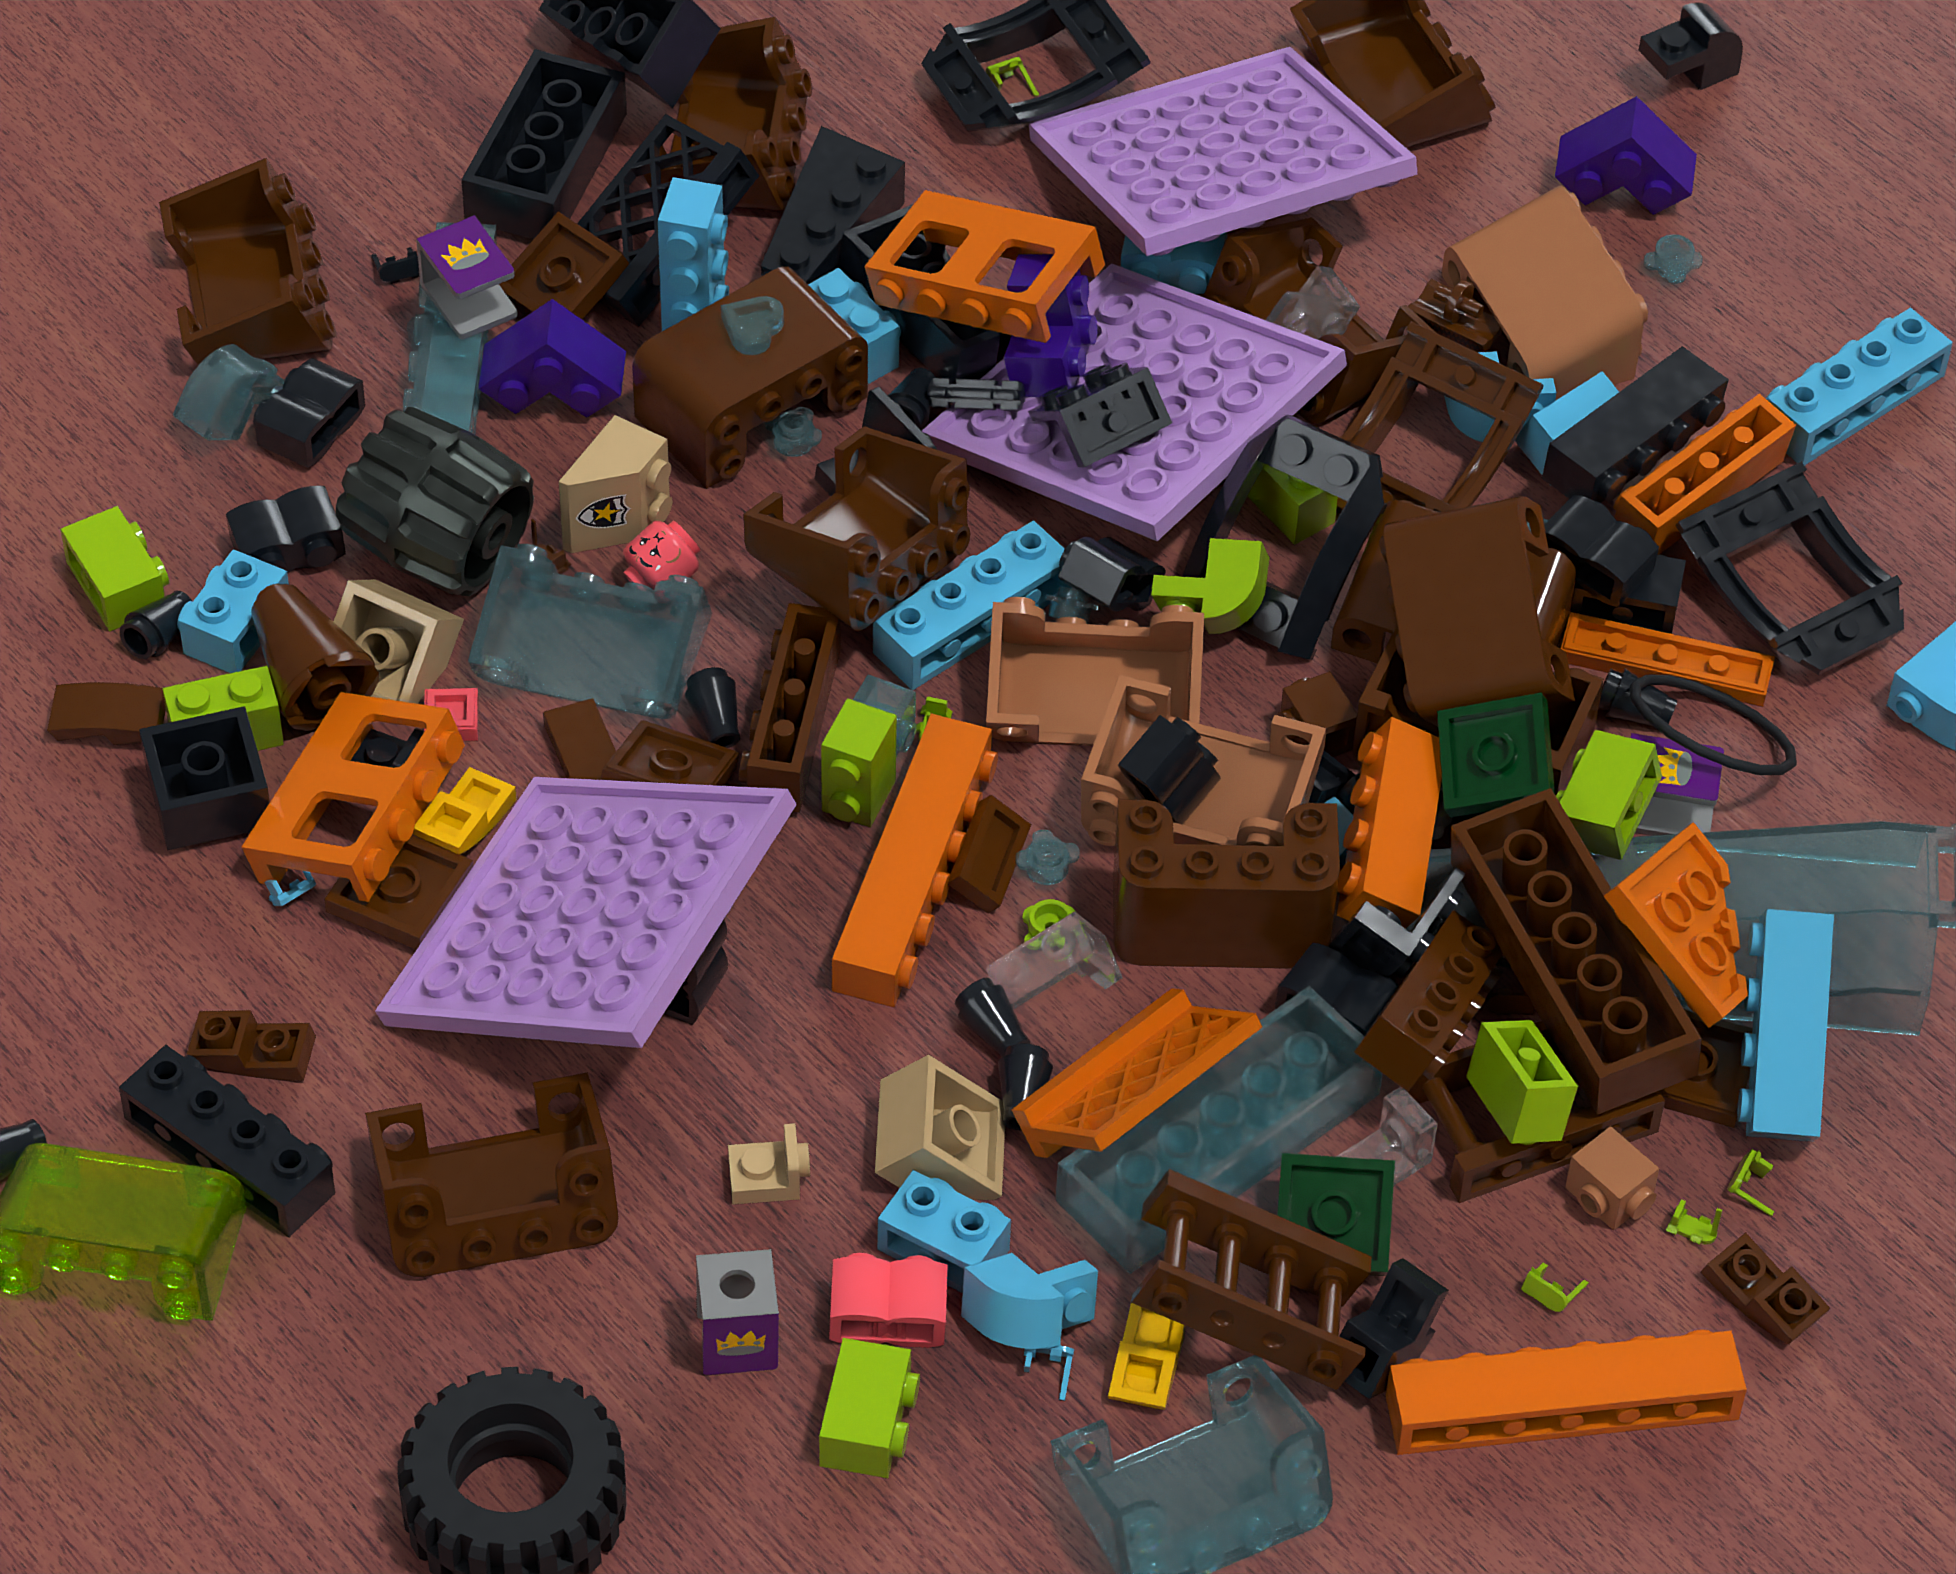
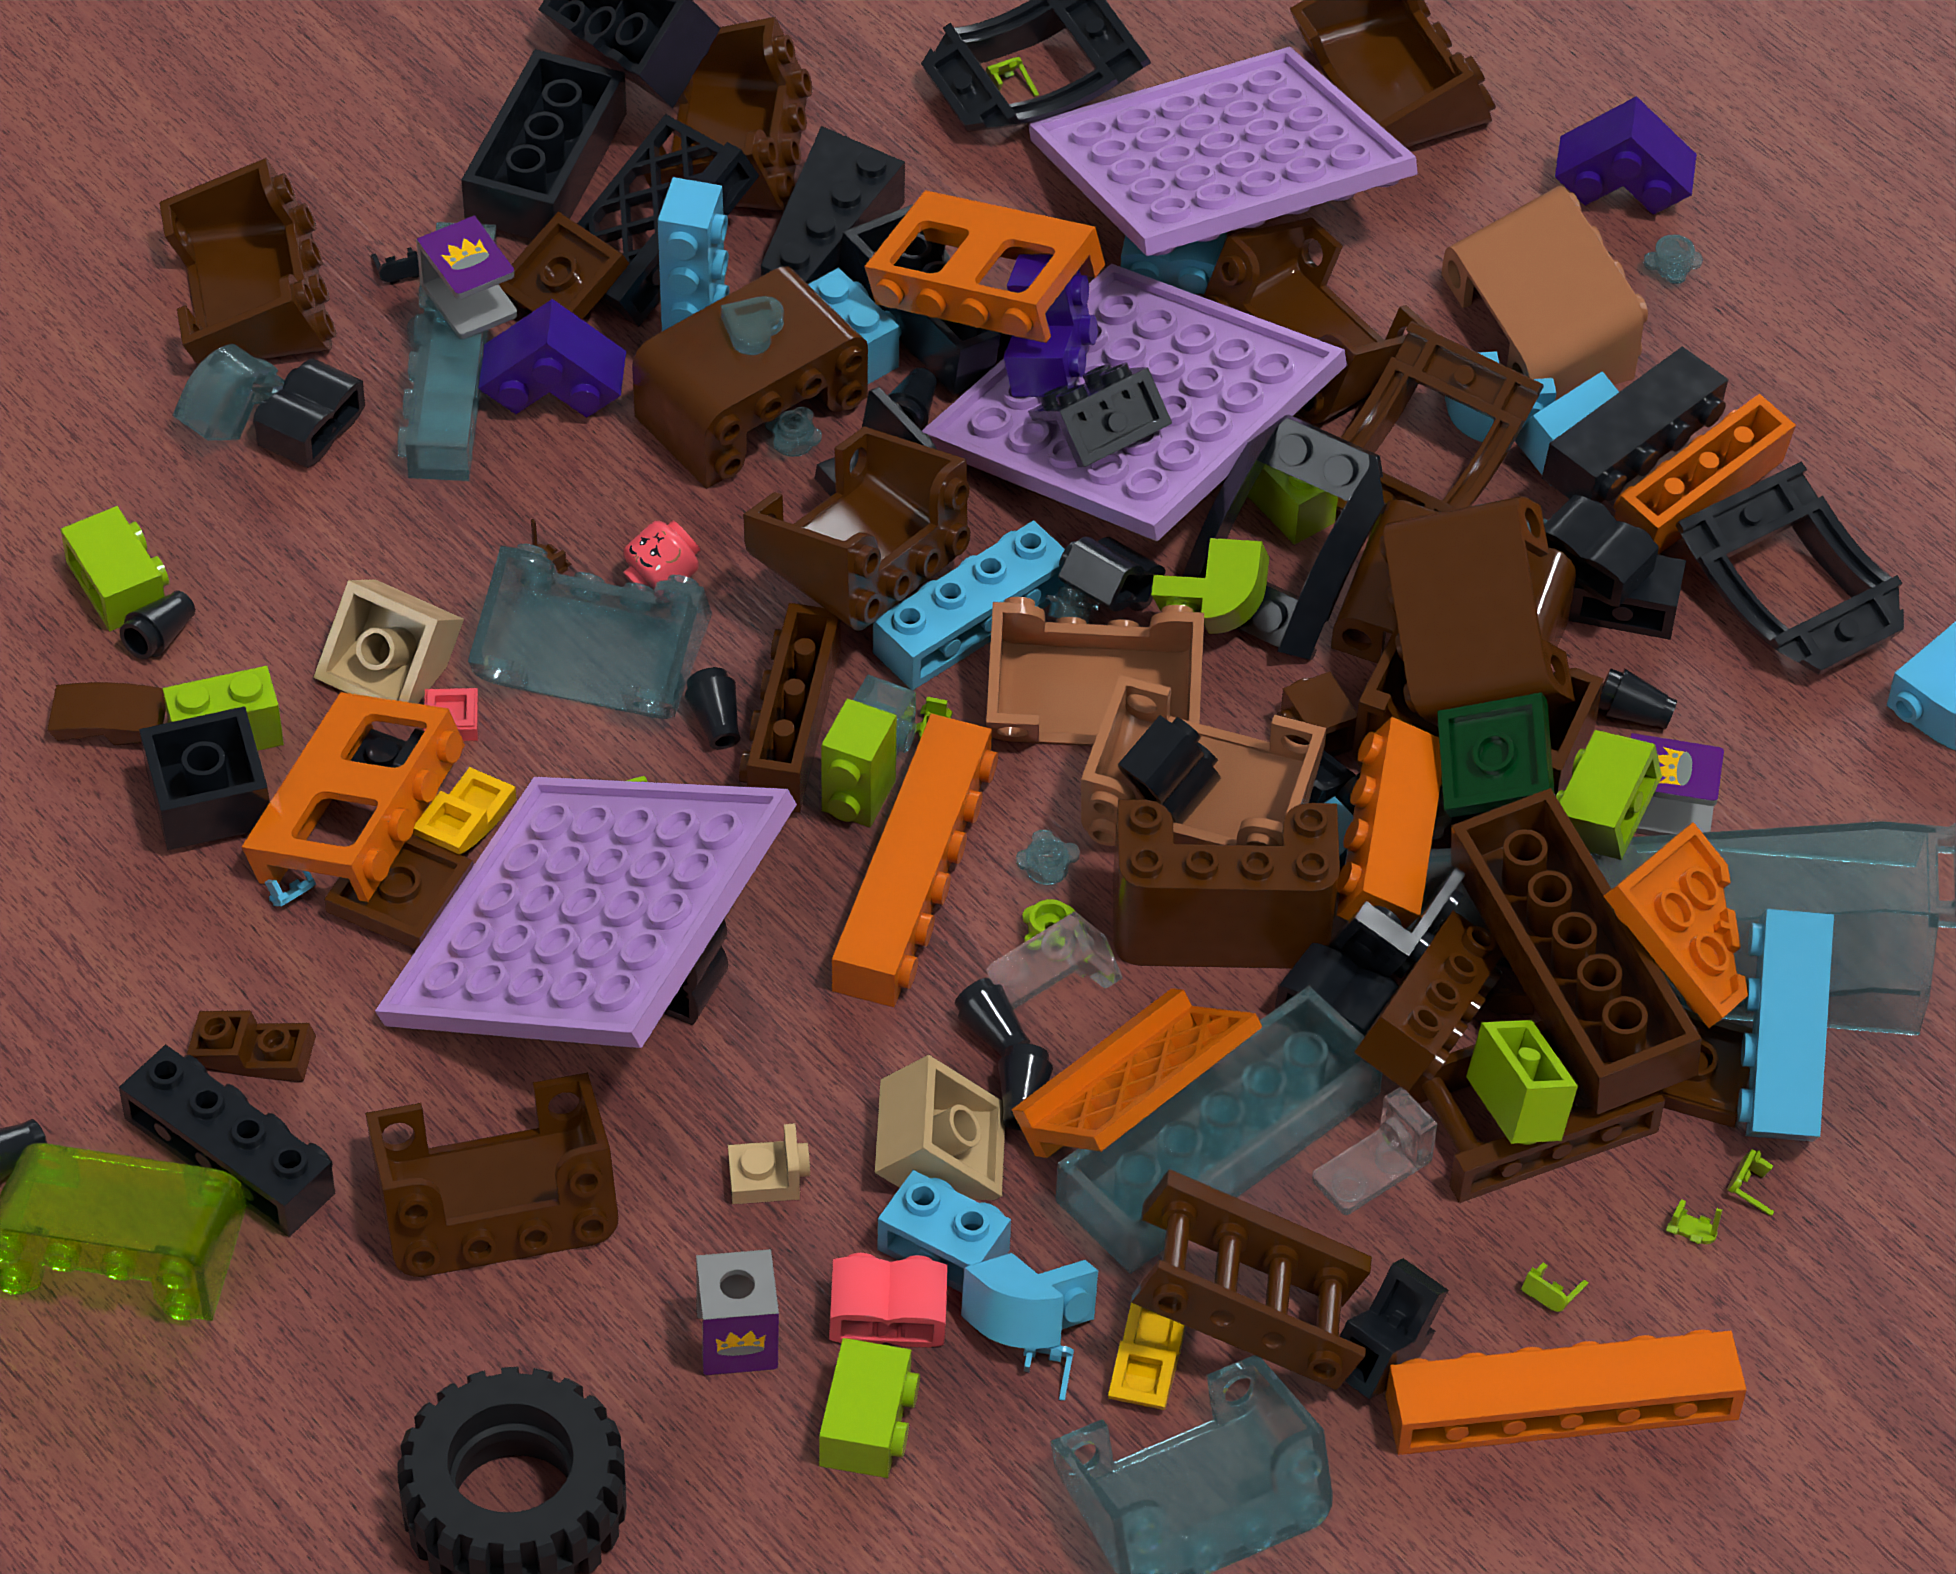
(219, 620): medium azure brick -> none
(289, 531): black brick -> none
(308, 656): reddish brown cone -> none
(435, 501): pearl dark grey wheel -> none
(579, 739): reddish brown tile -> none
(615, 488): tan slope -> none
(669, 756): reddish brown tile -> none
(976, 394): black axle -> none
(989, 854): reddish brown tile -> none
(1318, 308): clear bracket -> none
(1341, 1200): dark green plate -> none
(1457, 315): reddish brown hips -> none
(1612, 1179): nougat brick -> none
(1643, 651): orange tile -> none
(1695, 45): black brick -> none
(1705, 752): black piece -> none
(1762, 1292): reddish brown slope -> none
(1861, 383): medium azure brick -> none

